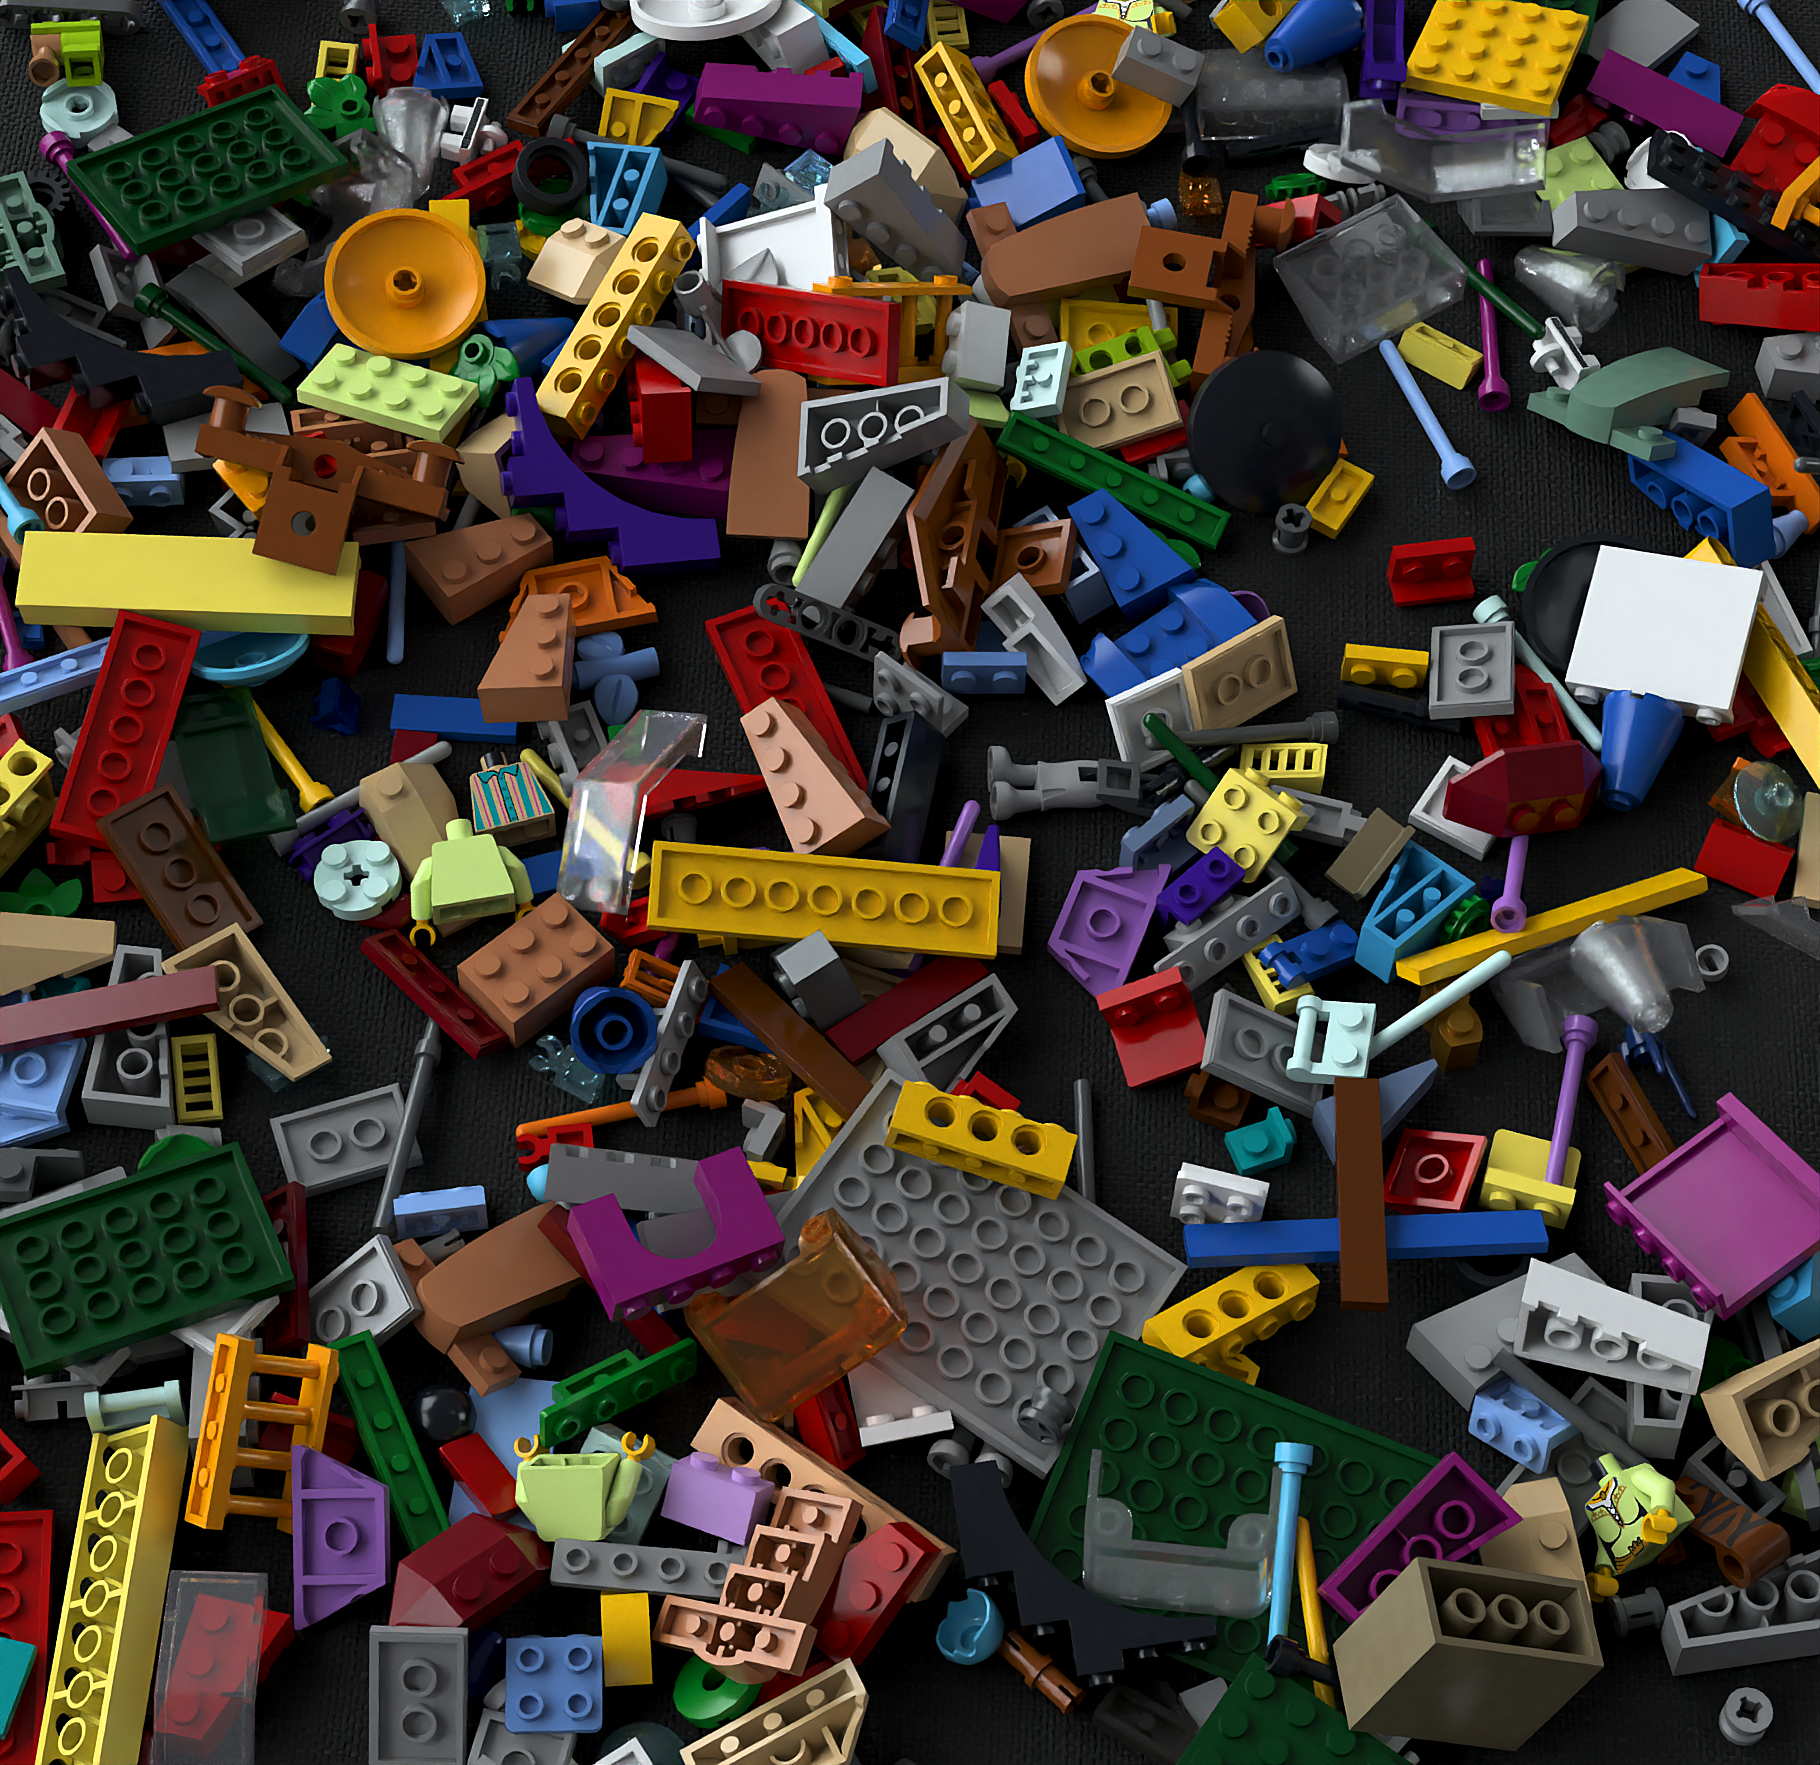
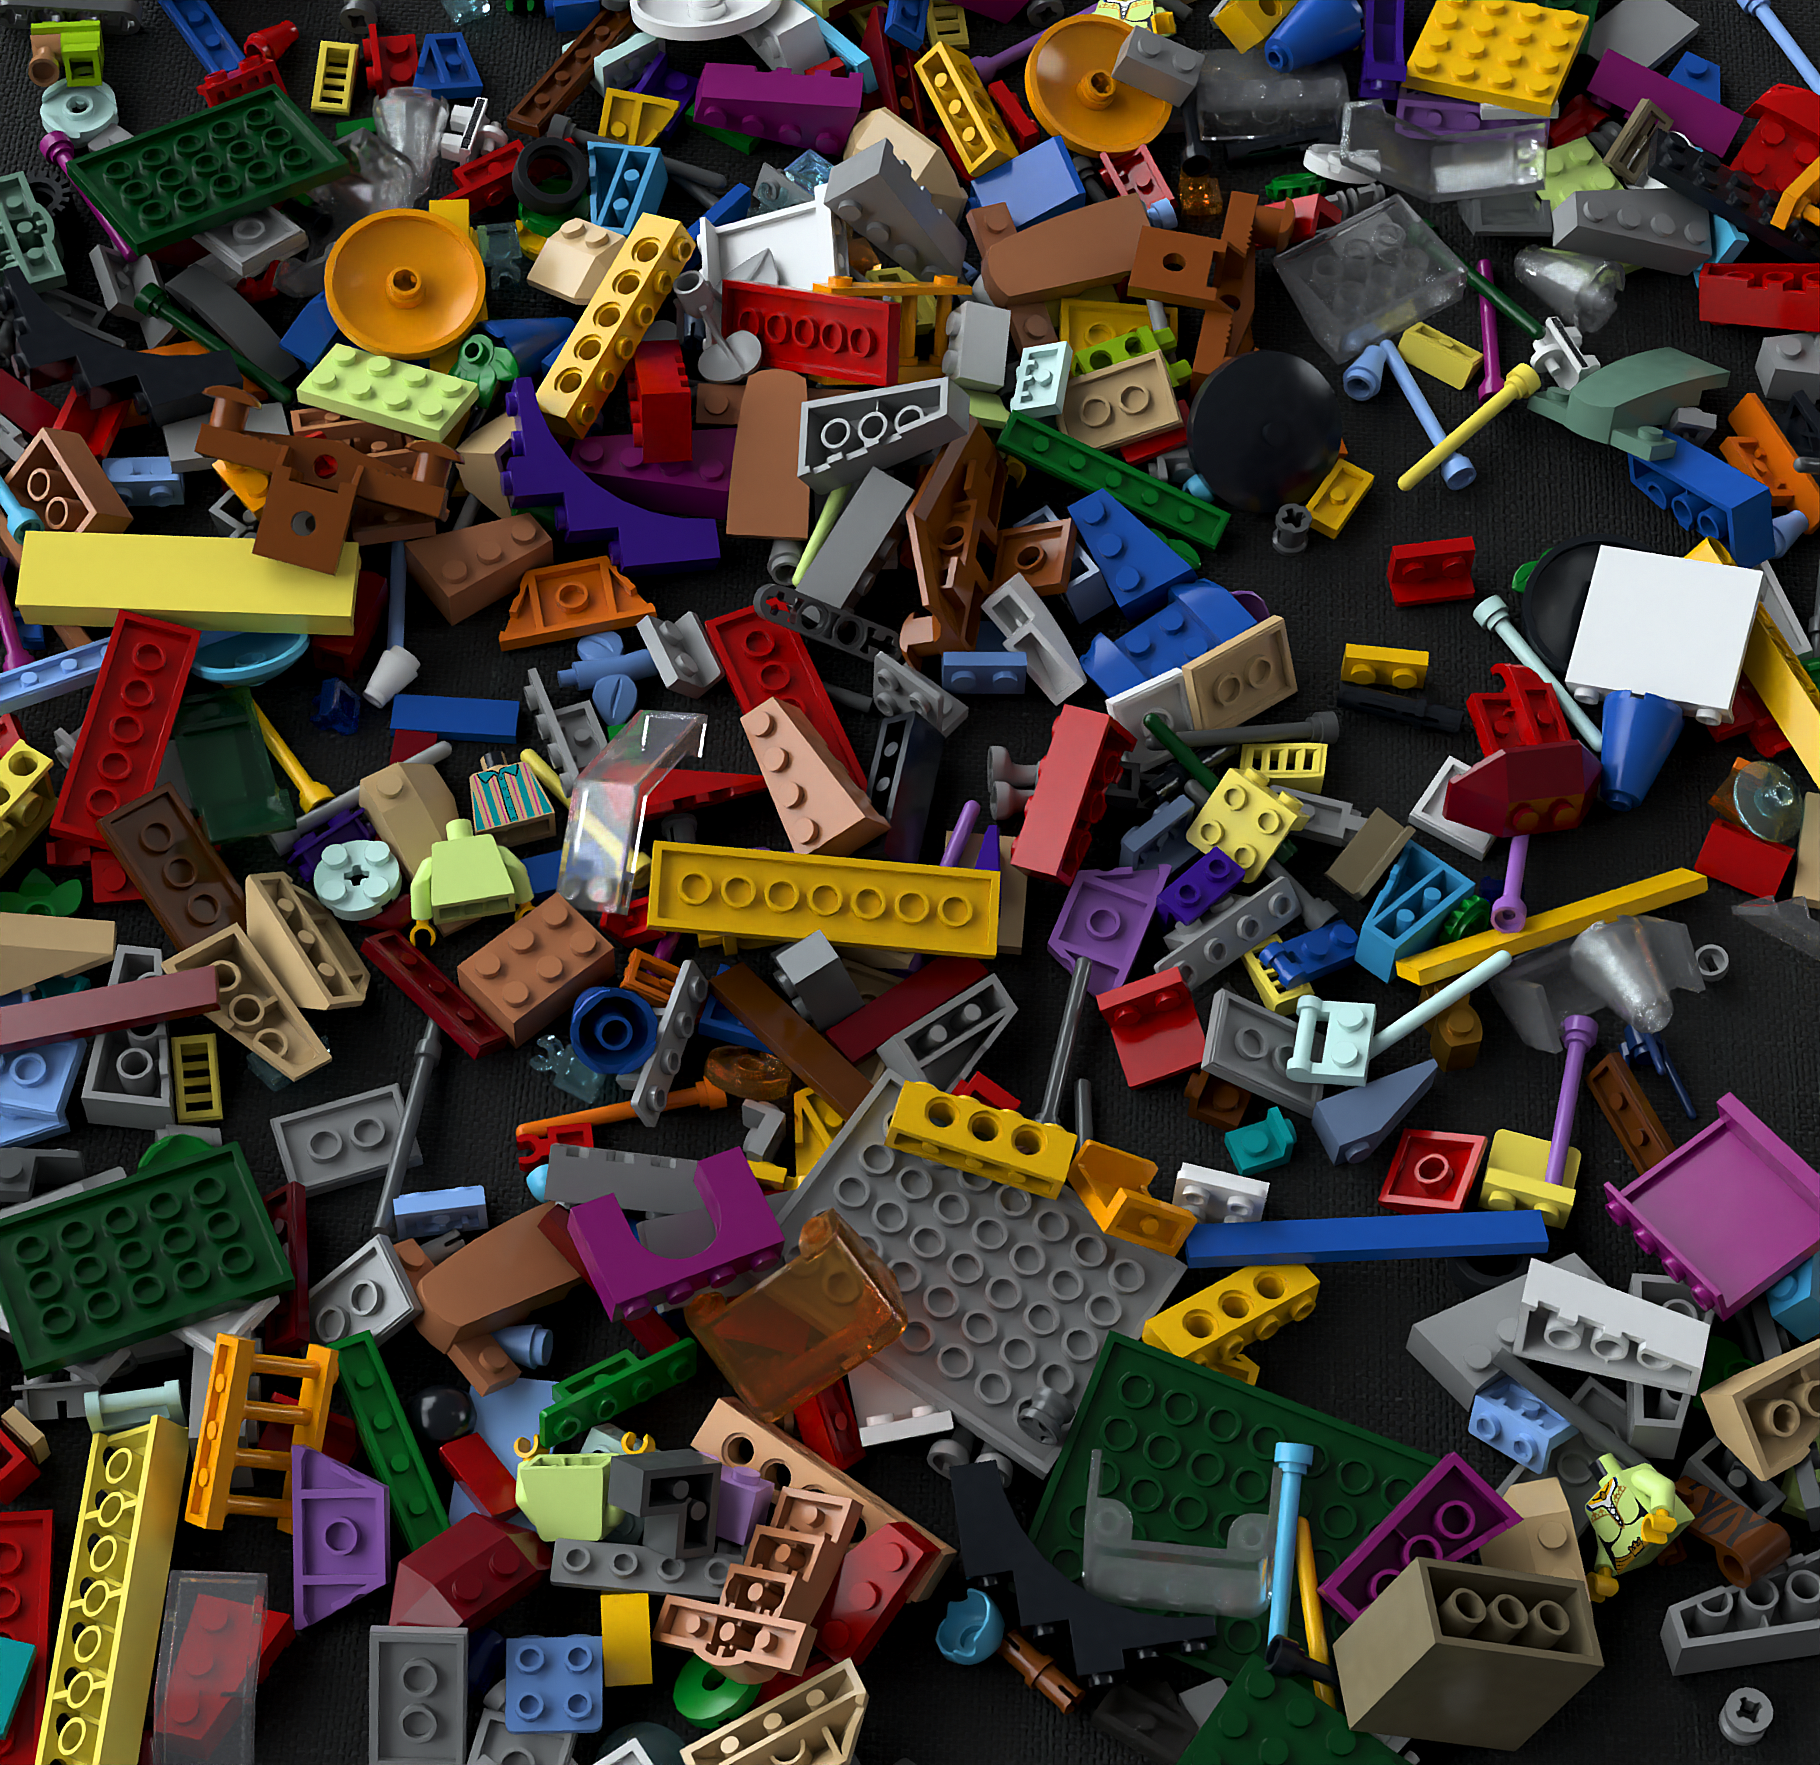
(25, 1435): none -> tan tile
(261, 290): none -> red arm
(272, 41): none -> red cone
(303, 944): none -> tan wedge
(335, 99): green plate -> none
(391, 675): none -> white cone
(533, 665): nougat wedge -> none
(675, 1495): none -> dark grey brick
(682, 654): none -> light grey bracket
(693, 360): light grey tile -> none
(1065, 1042): none -> dark grey piece
(1070, 794): none -> wedge
(1117, 1196): none -> light orange panel
(1138, 174): none -> bracket
(1360, 1195): reddish brown tile -> none
(1364, 376): none -> light blue cone
(1472, 670): light grey tile -> none
(1519, 384): none -> light yellow piece
(1632, 138): none -> dark tan tile
(1635, 1612): dark grey bush -> none

